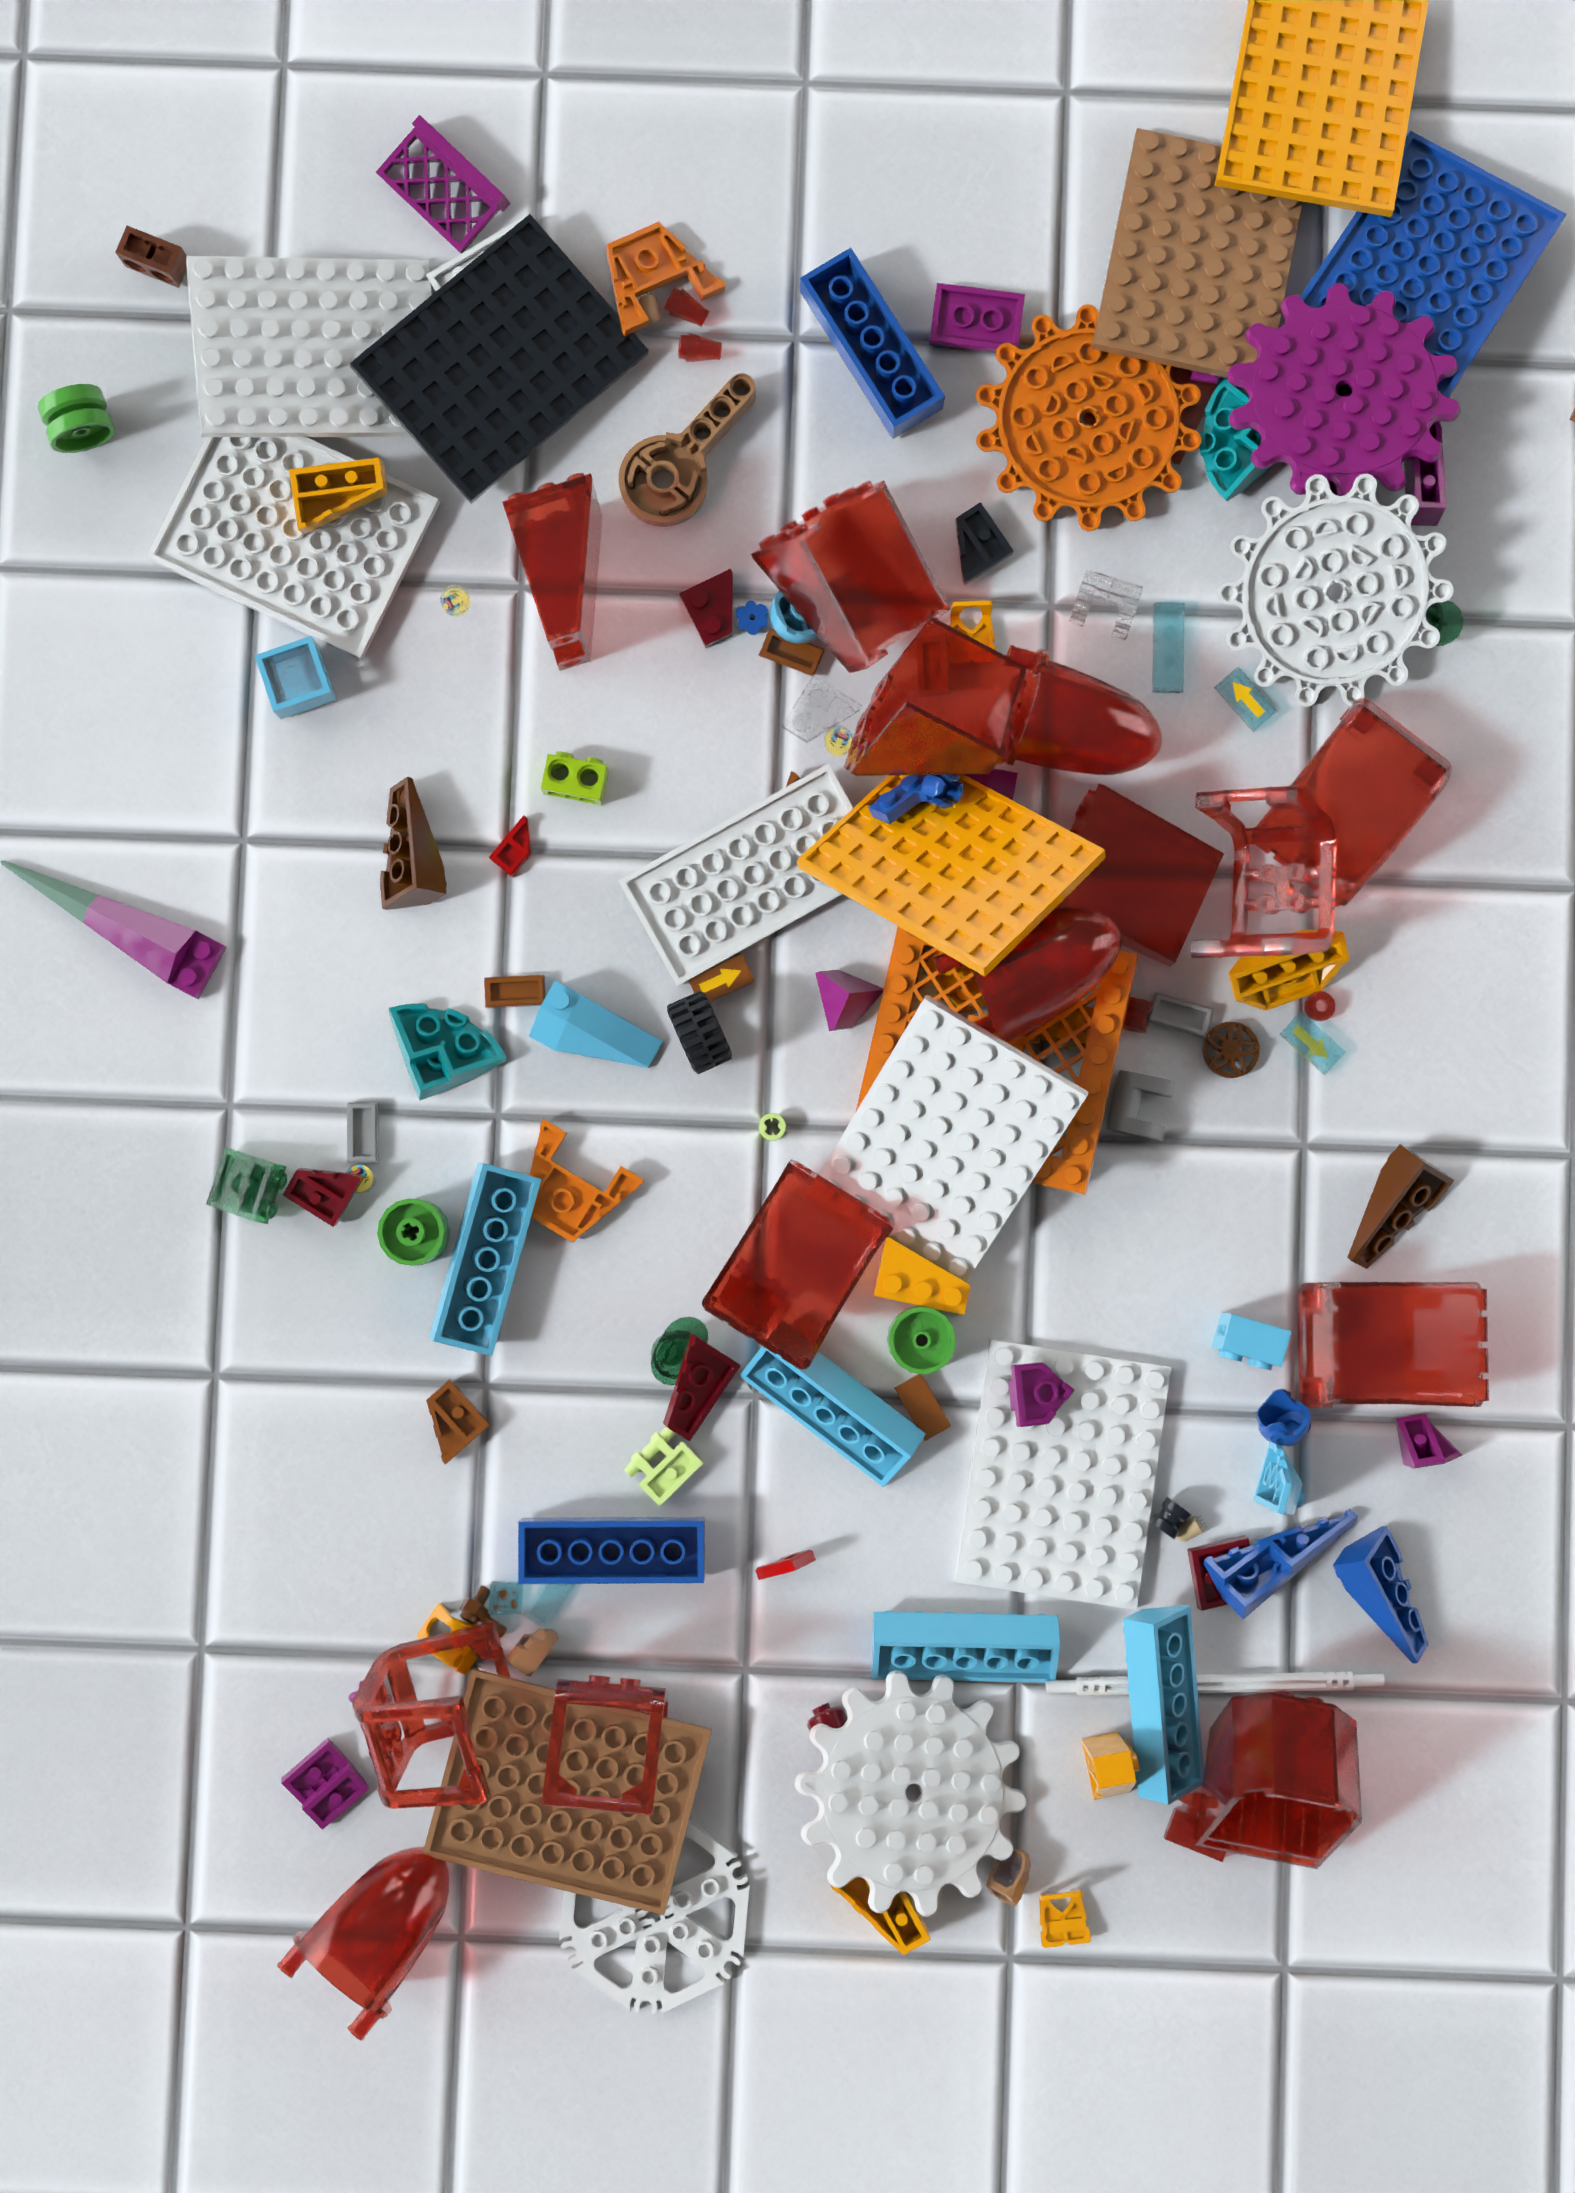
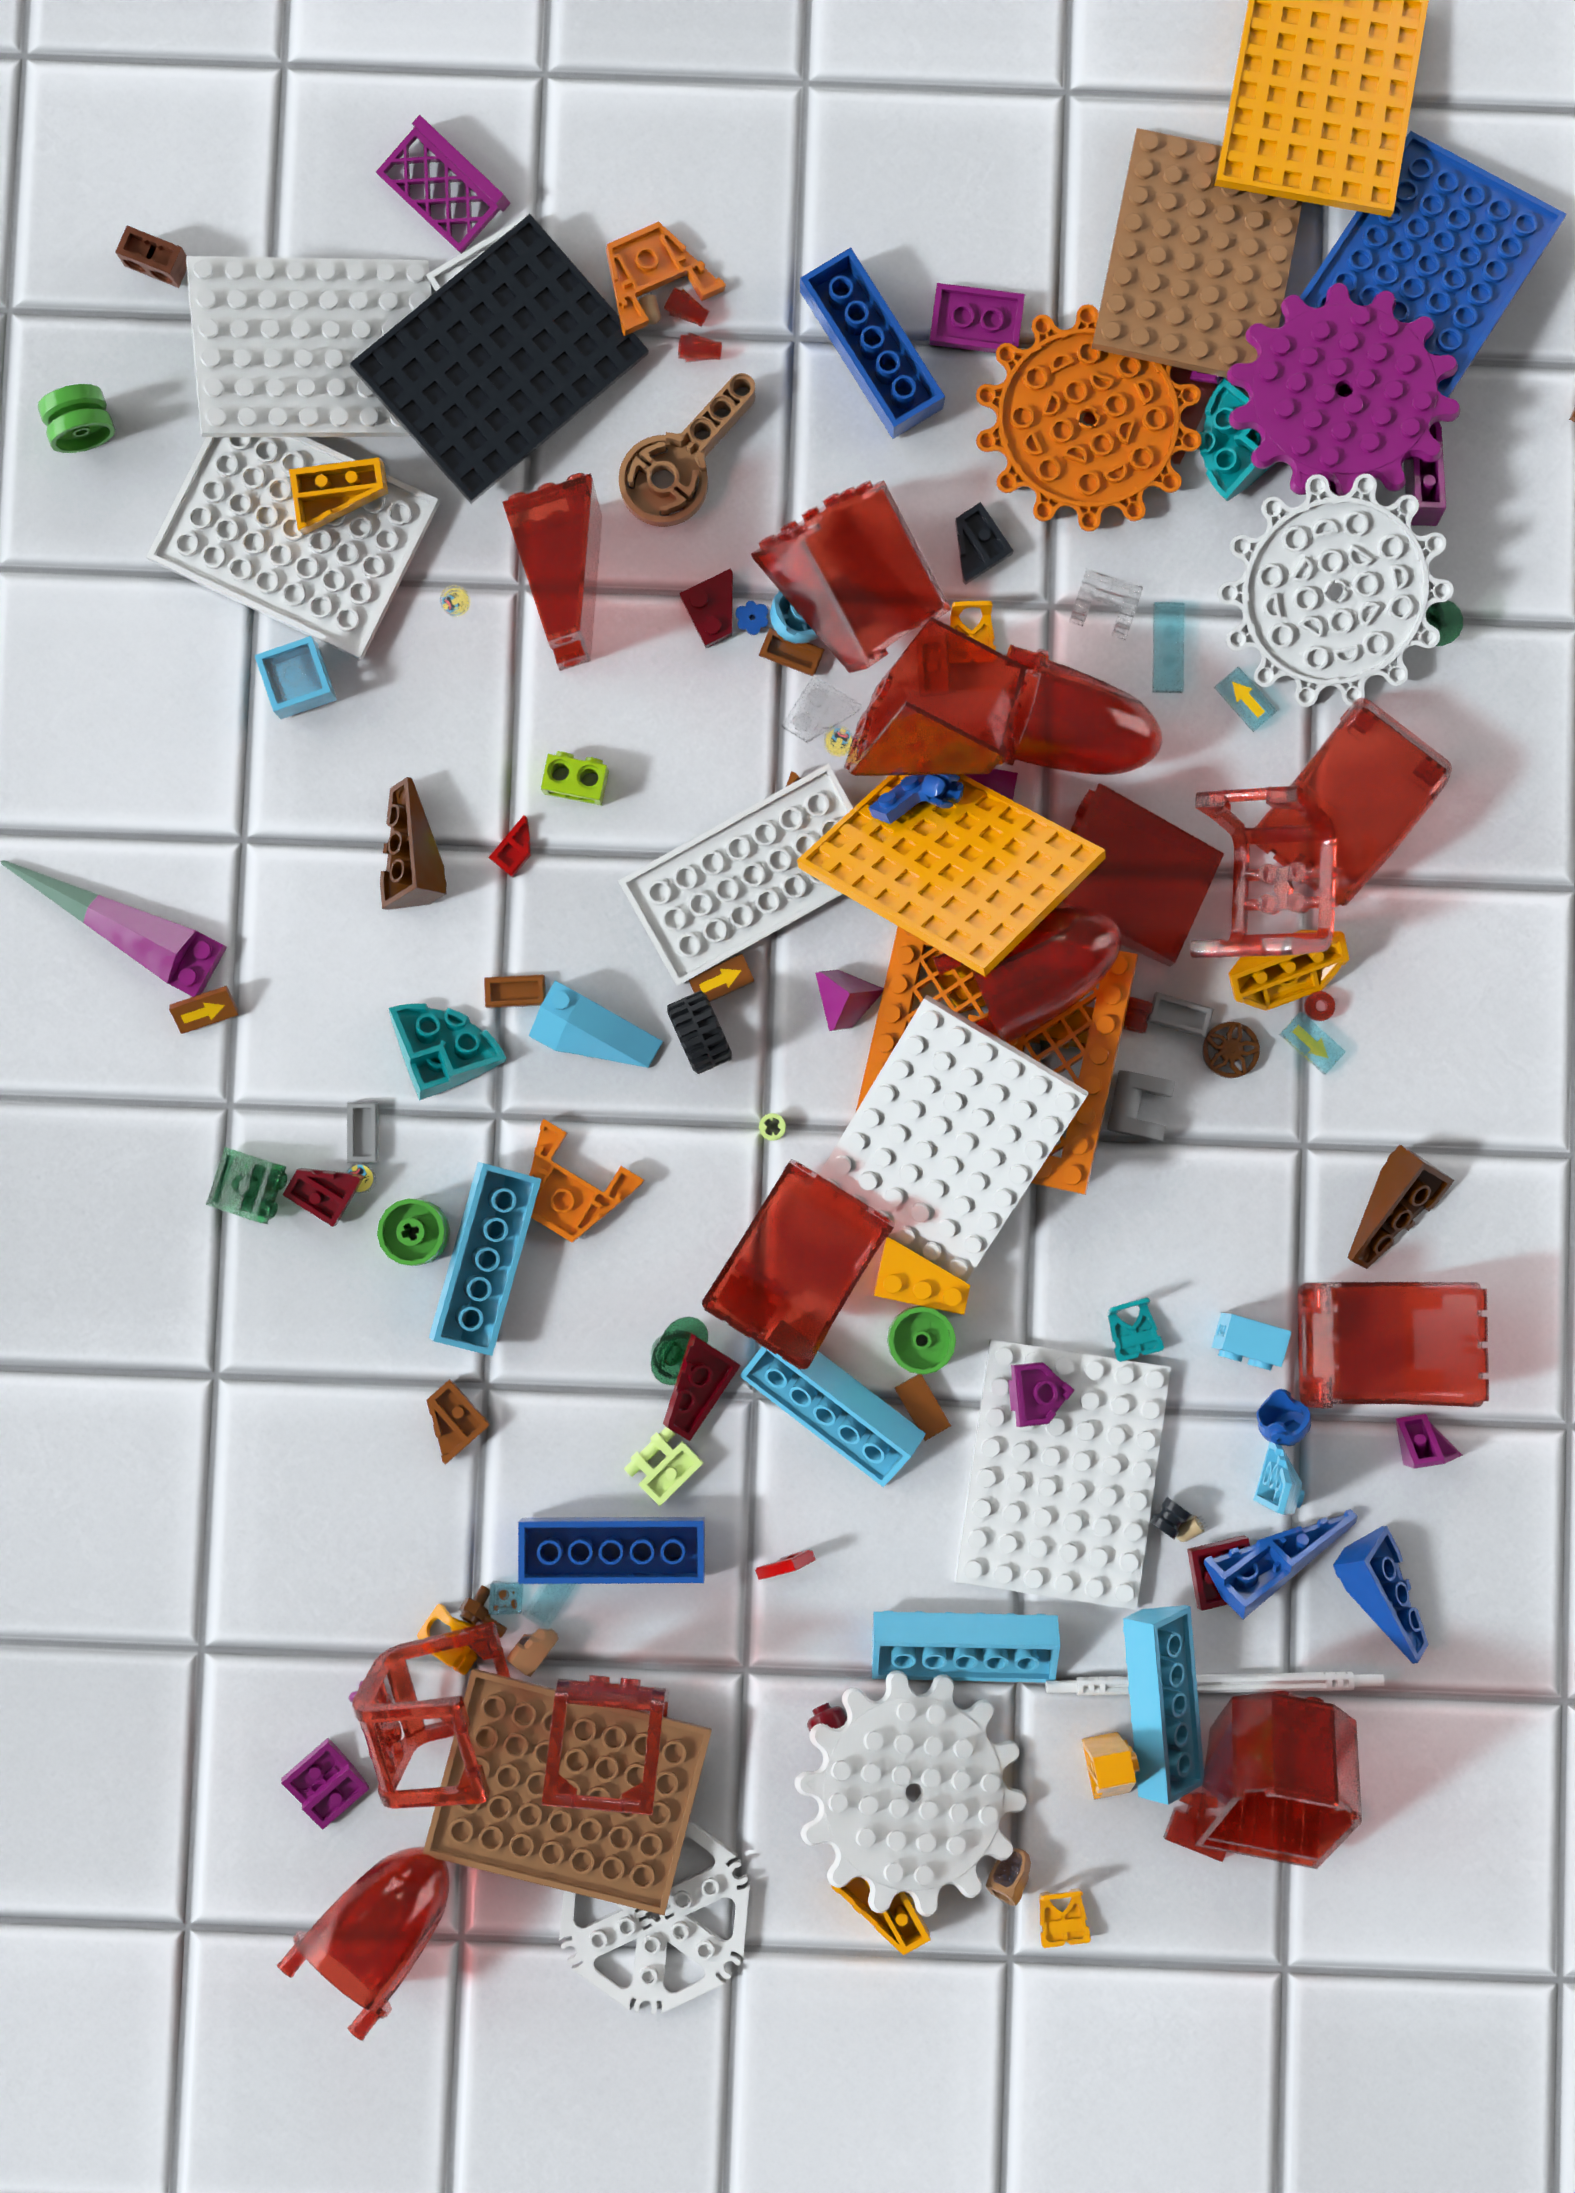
(203, 1009): none -> dark orange tile
(1134, 1339): none -> teal piece

